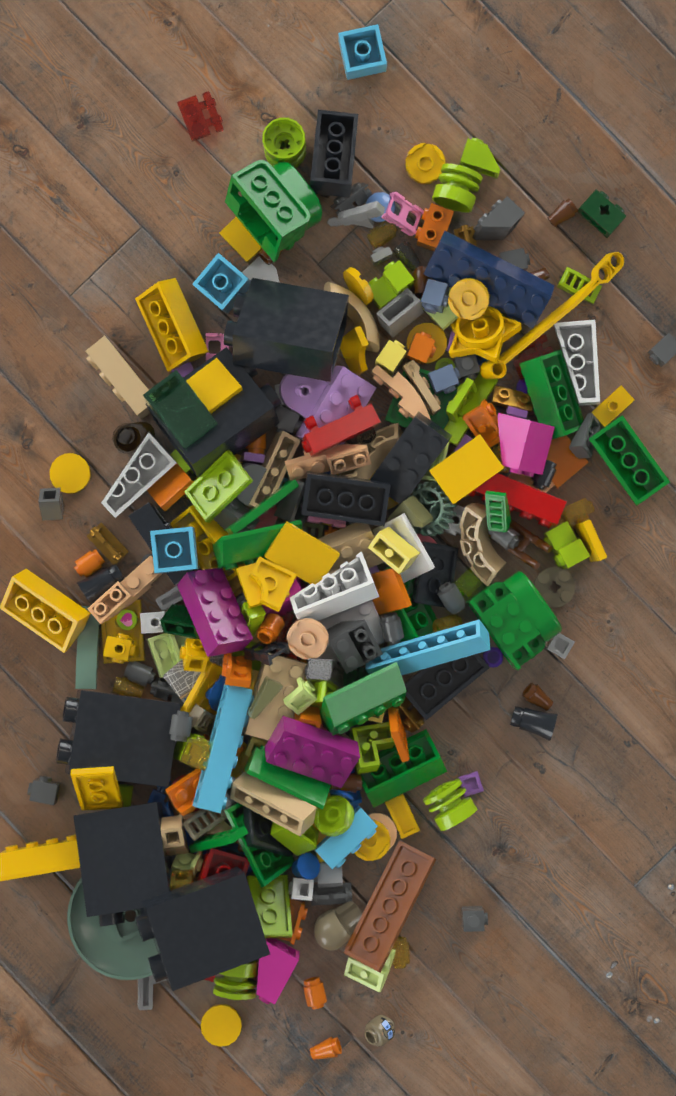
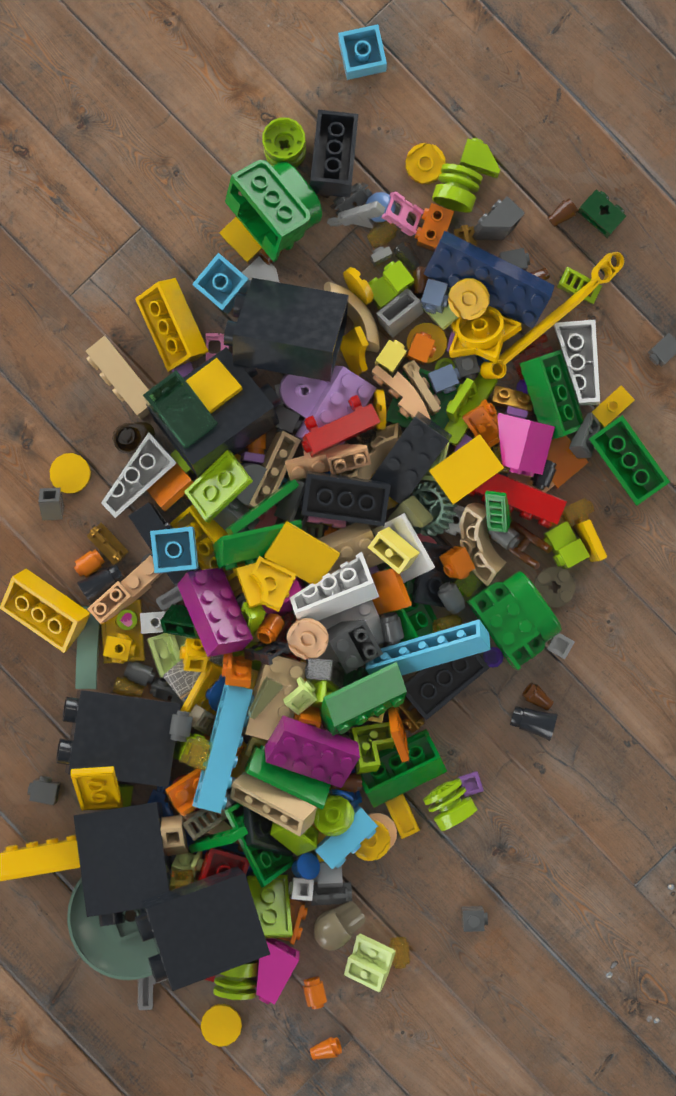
(194, 118): clear red plate -> none
(379, 1030): dark tan head -> none
(380, 408): none -> yellow tile
(389, 906): dark orange plate -> none
(457, 563): none -> orange brick

